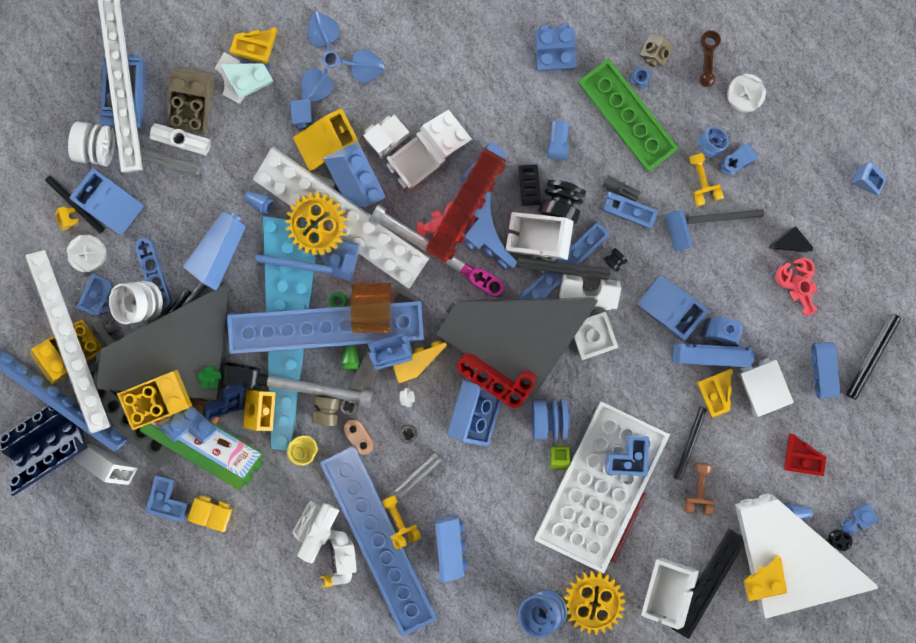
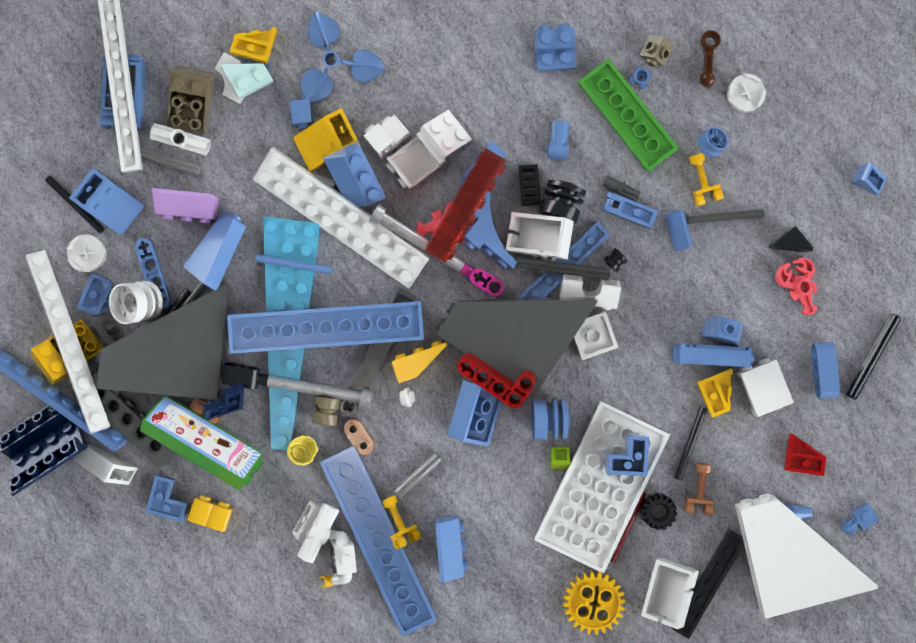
(63, 219): yellow tile -> none
(91, 143): white wheel -> none
(154, 399): yellow slope -> none
(185, 205): none -> lavender slope
(190, 421): medium blue plate -> none
(209, 377): green plant -> none
(259, 410): yellow brick -> none
(260, 202): medium blue cone -> none
(327, 237): yellow gear -> none
(334, 296): green plate -> none
(342, 259): medium blue plate -> none
(350, 358): bright green cone -> none
(371, 308): clear orange panel -> none
(390, 351): medium blue hinge -> none
(403, 436): black bush -> none
(532, 615): medium blue wheel -> none
(661, 523): none -> black tyre
(672, 308): medium blue slope -> none
(739, 158): medium blue piece -> none
(767, 581): yellow wing -> none
(844, 542): black wheel -> none

